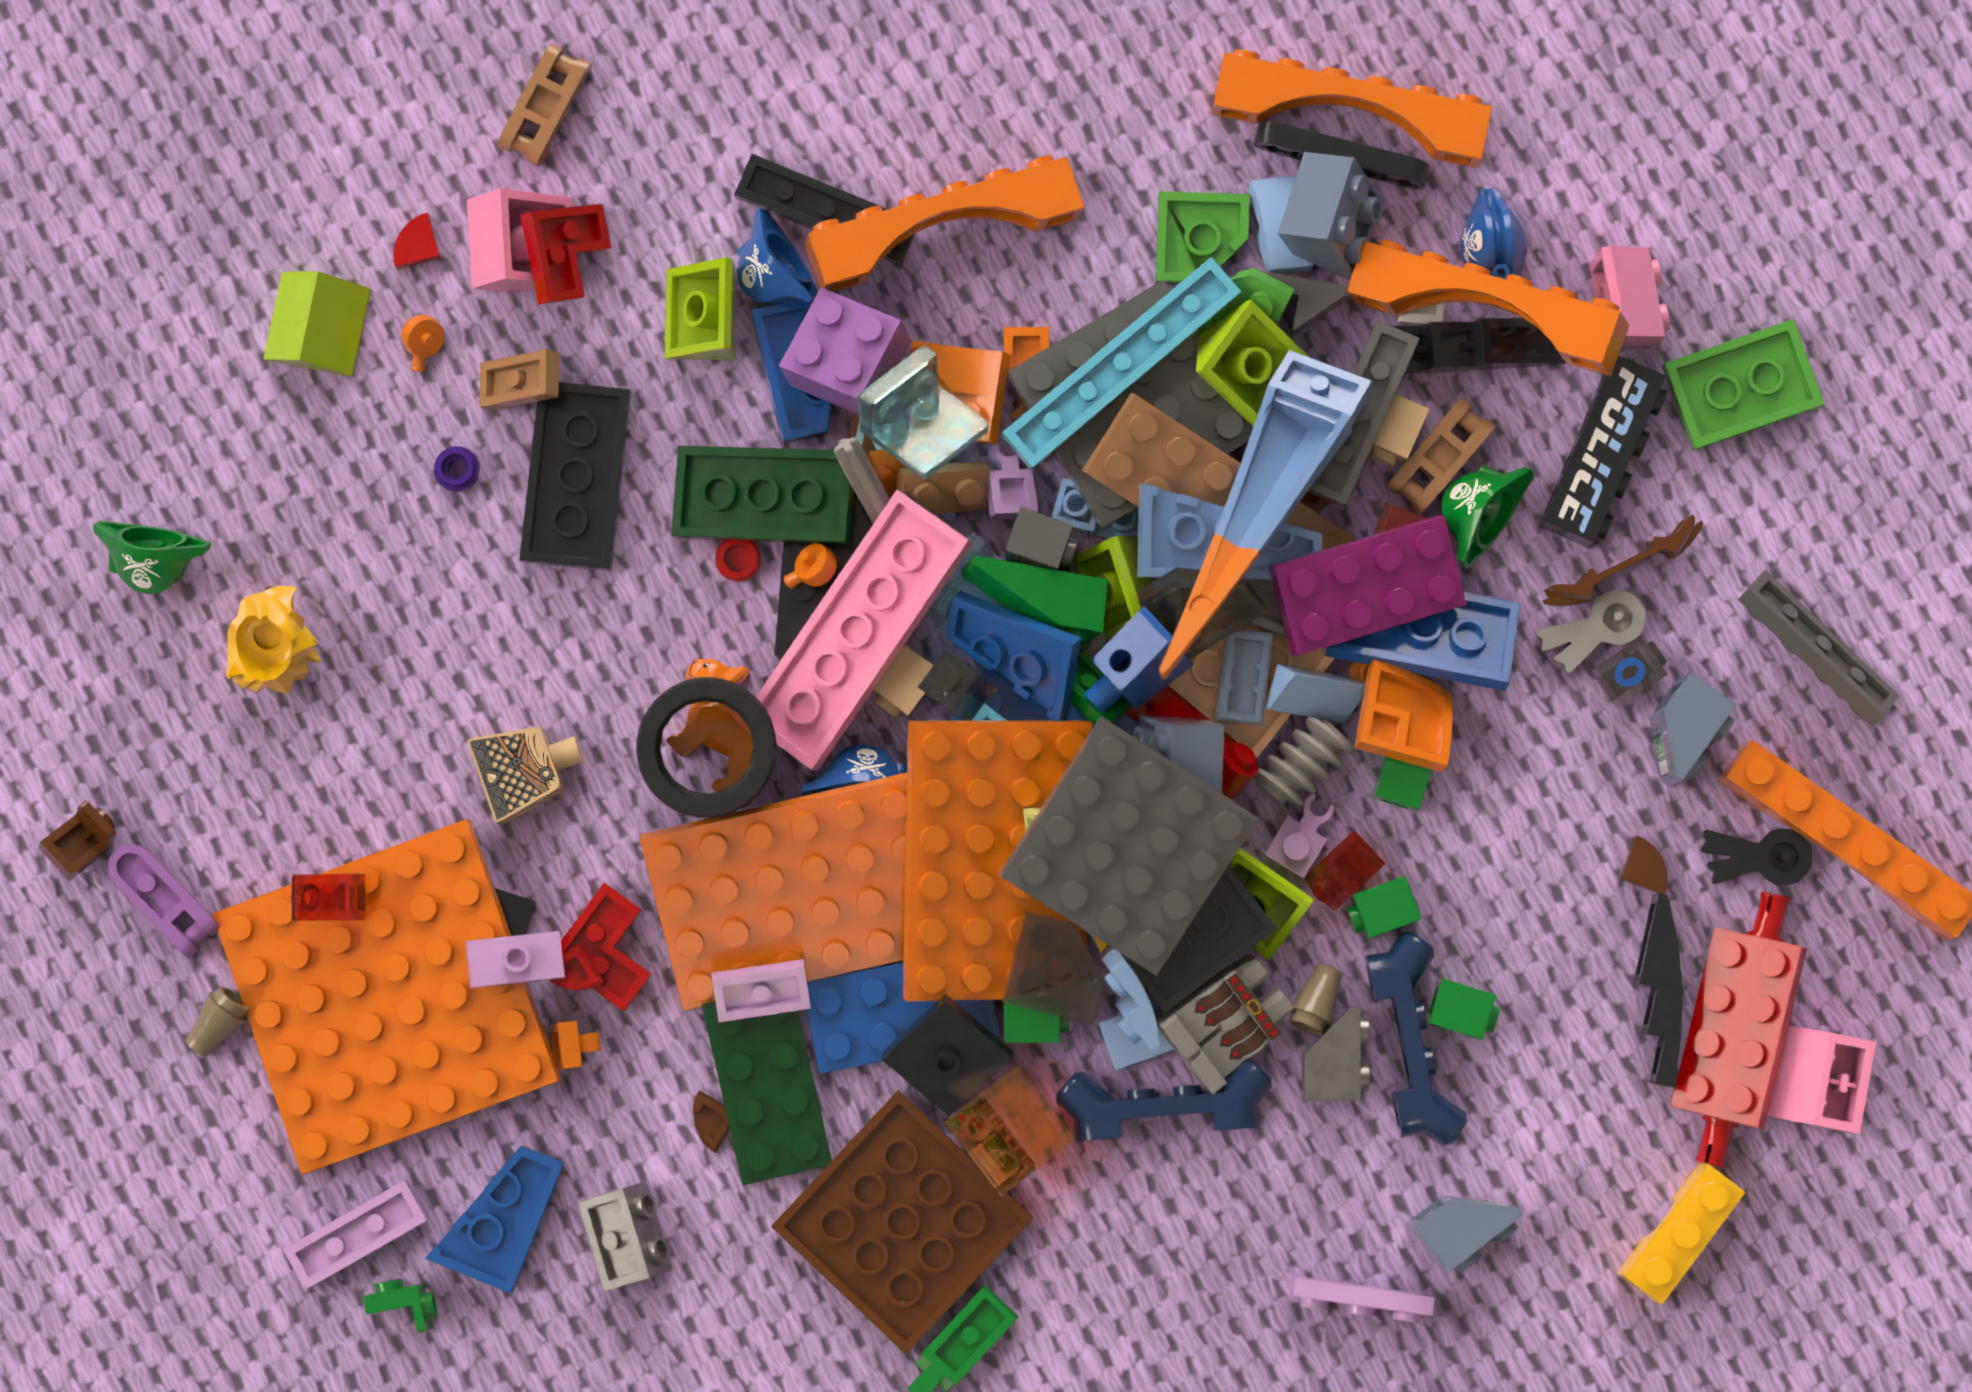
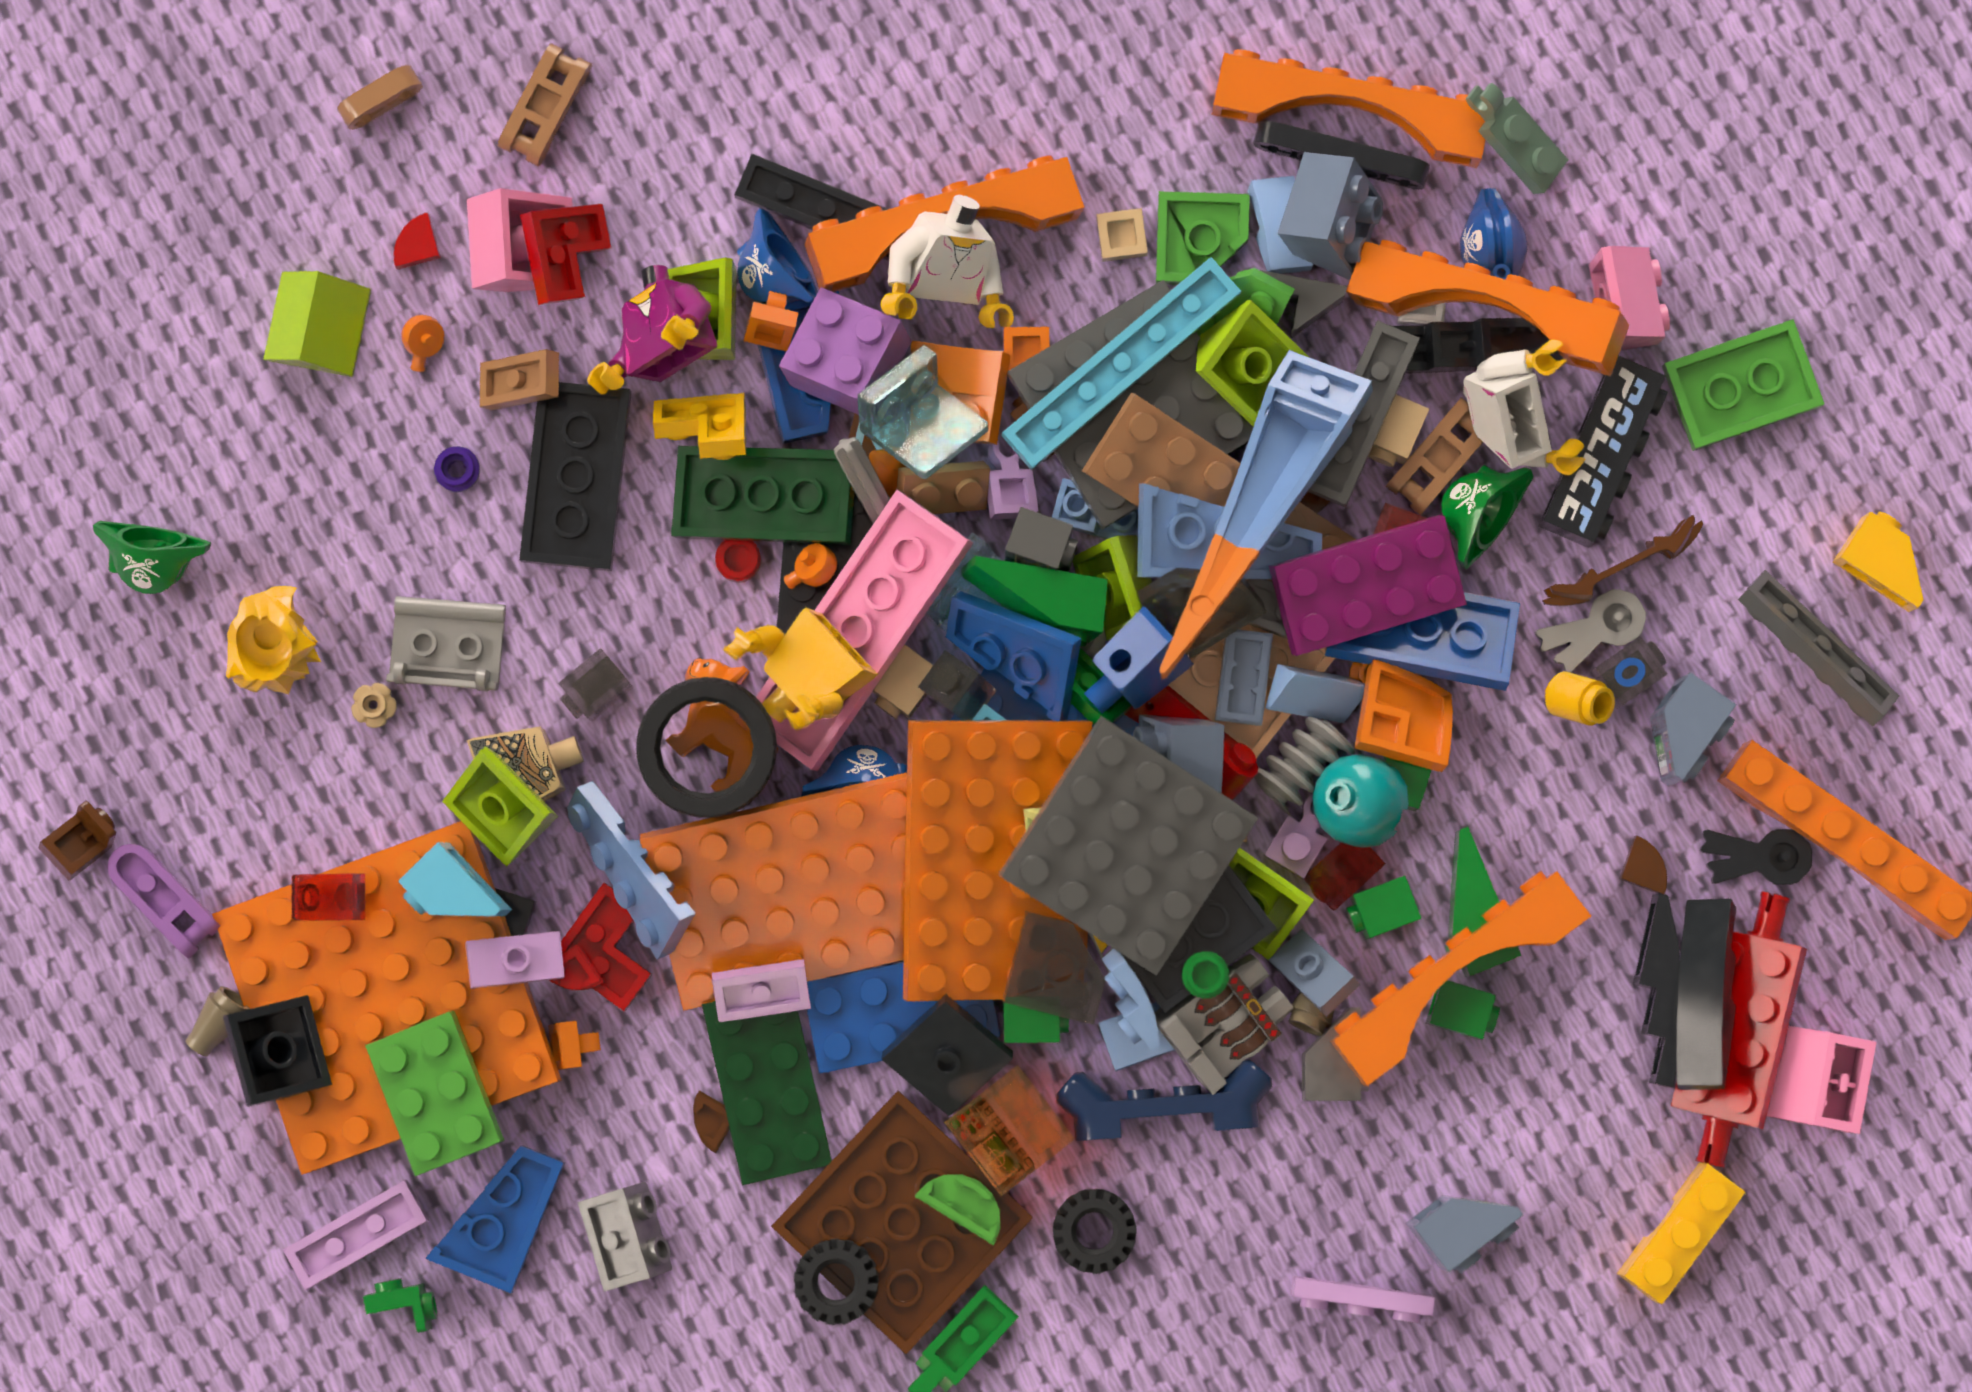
(277, 1051): none -> black slope
(373, 717): none -> tan plate
(379, 97): none -> medium nougat beam
(434, 1093): none -> bright green plate
(447, 643): none -> light grey piece
(450, 886): none -> medium azure slope
(498, 806): none -> lime slope
(594, 686): none -> clear smoke brick
(635, 886): none -> medium blue wing
(661, 332): none -> magenta torso
(714, 418): none -> yellow plate
(771, 323): none -> orange tile
(808, 1290): none -> black tyre
(810, 666): none -> yellow torso
(946, 261): none -> white torso
(964, 1202): none -> bright green plate
(1100, 1259): none -> black tyre
(1121, 235): none -> tan plate
(1205, 975): none -> green plate
(1314, 972): none -> sand blue plate
(1360, 800): none -> teal cylinder
(1382, 1035): none -> orange arch
(1419, 1107): dark blue plate -> none
(1470, 898): none -> green slope
(1510, 411): none -> white torso
(1517, 138): none -> sand green plate
(1579, 699): none -> yellow brick
(1704, 994): none -> black slope
(1882, 559): none -> yellow slope

